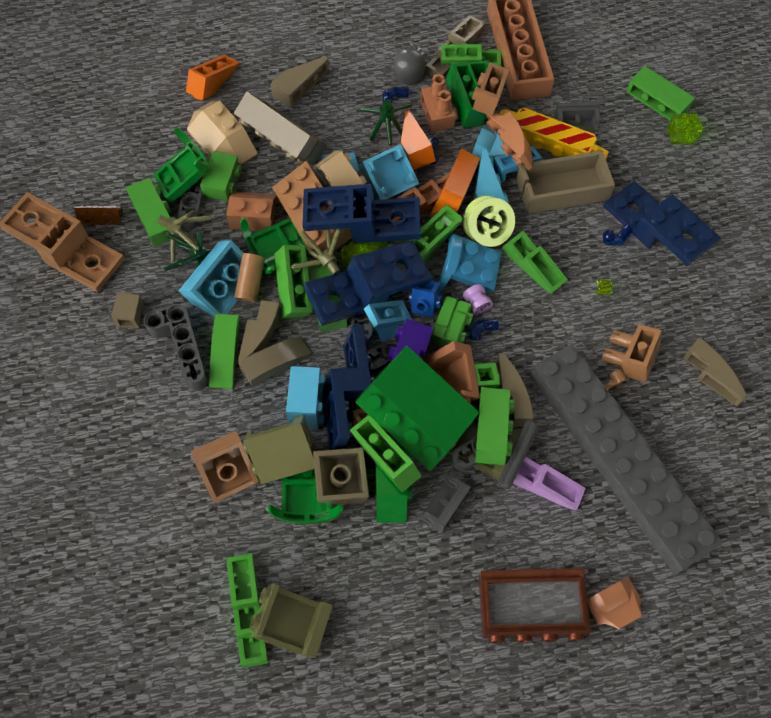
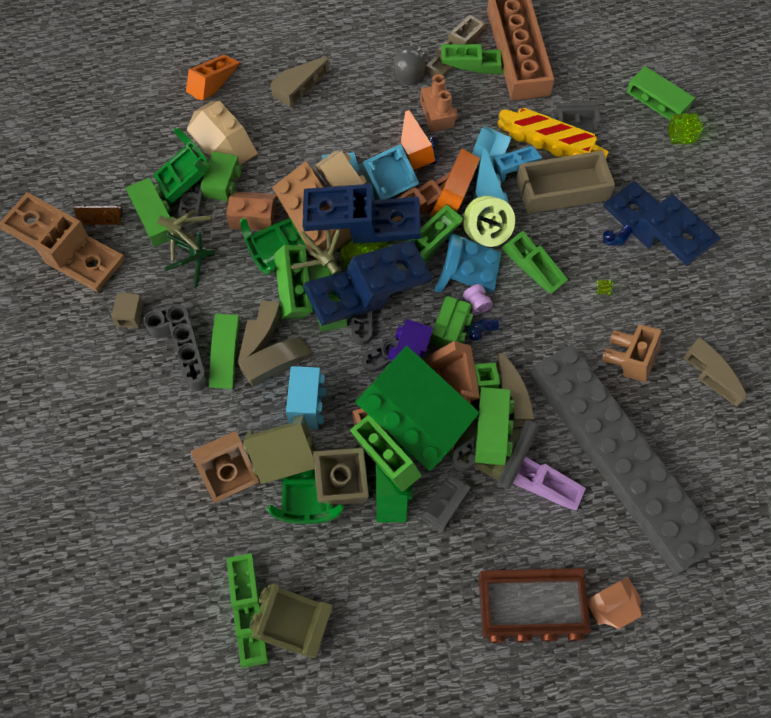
(215, 280): medium azure slope -> none
(249, 277): medium nougat pin -> none
(279, 129): piece -> none
(345, 386): dark blue bracket -> none
(386, 115): dark green plant -> none
(387, 317): medium azure slope -> none
(401, 92): clear blue arm -> none
(426, 299): blue brick -> none
(462, 81): green wedge -> none
(490, 89): medium nougat brick -> none
(512, 137): nougat slope -> none
(616, 377): medium nougat hand -> none

